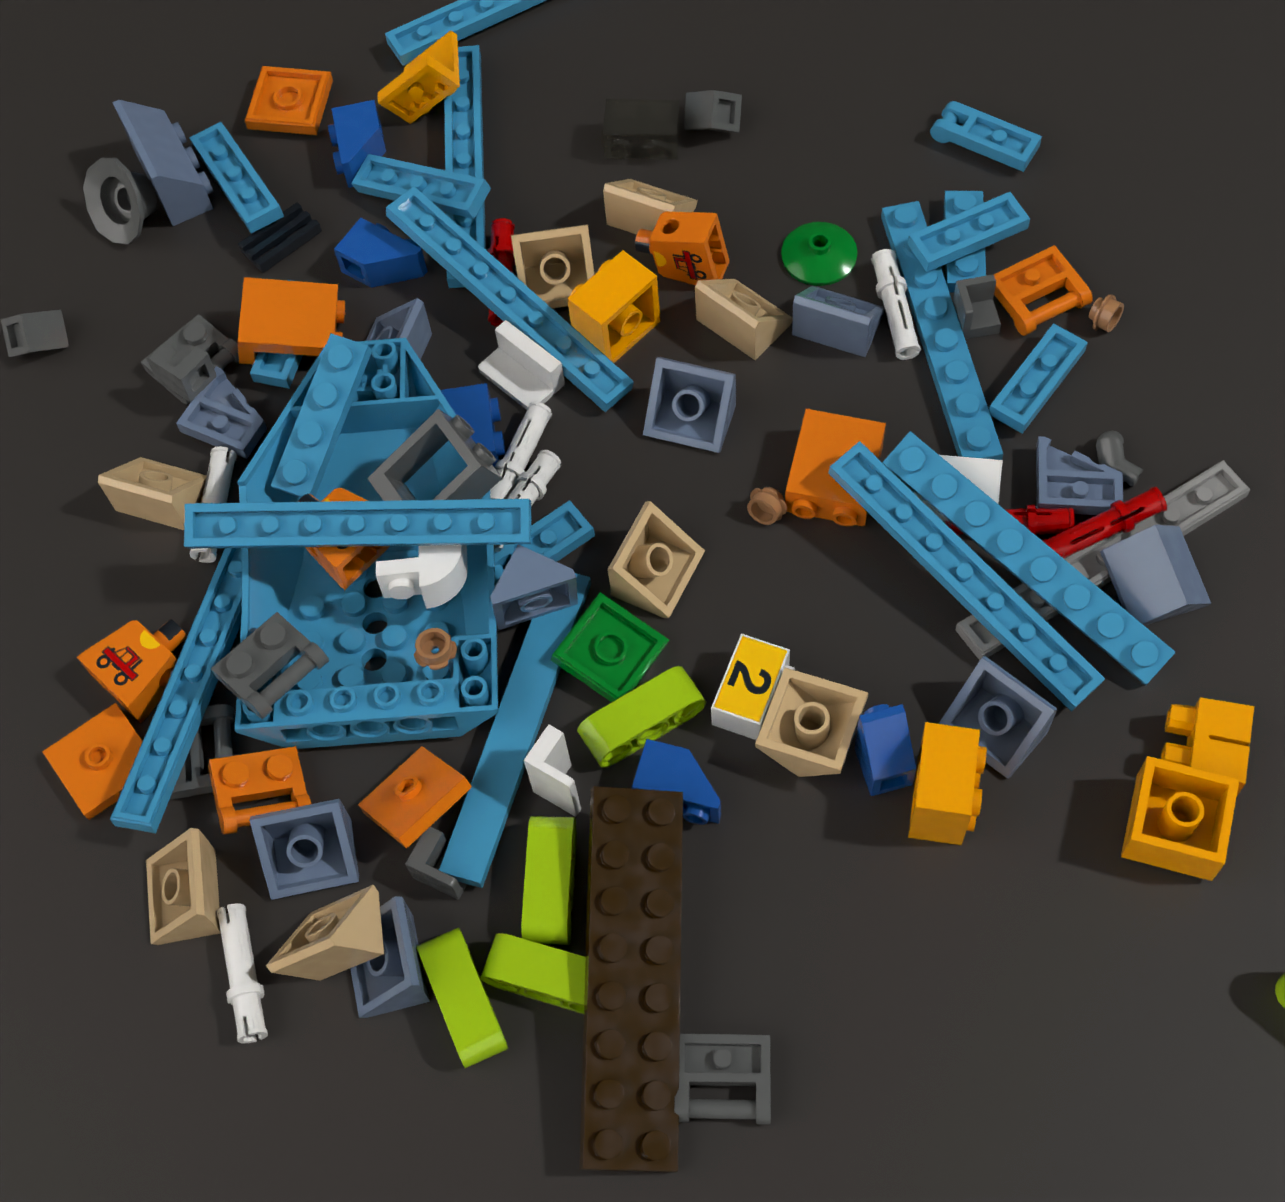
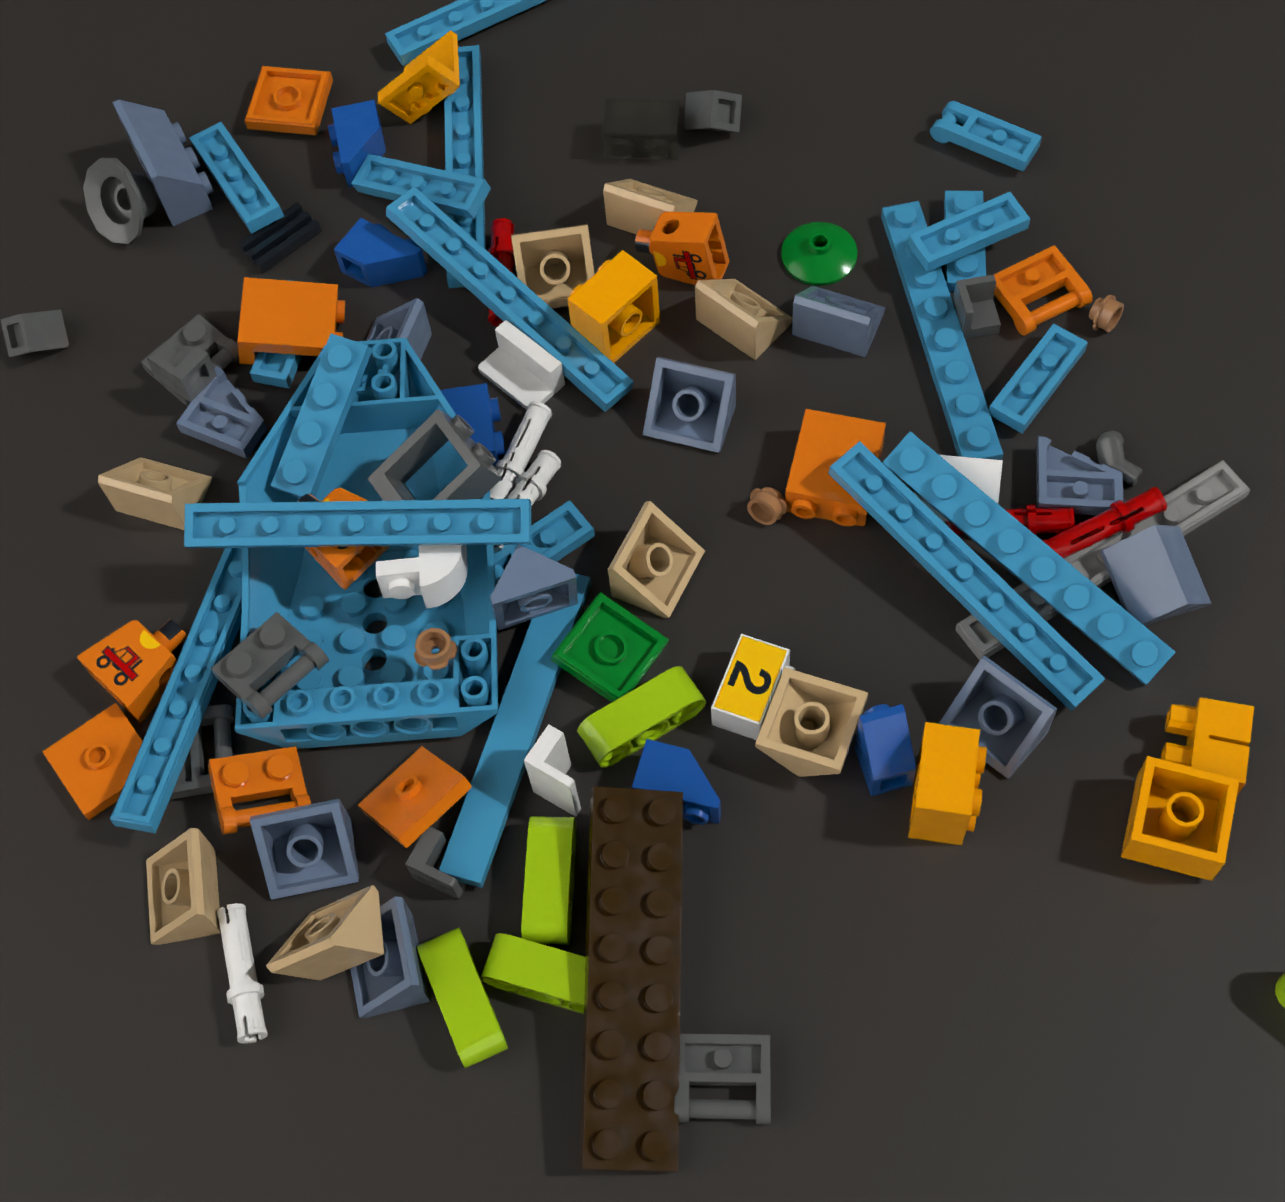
(216, 490): white pin -> none
(892, 290): white pin -> none

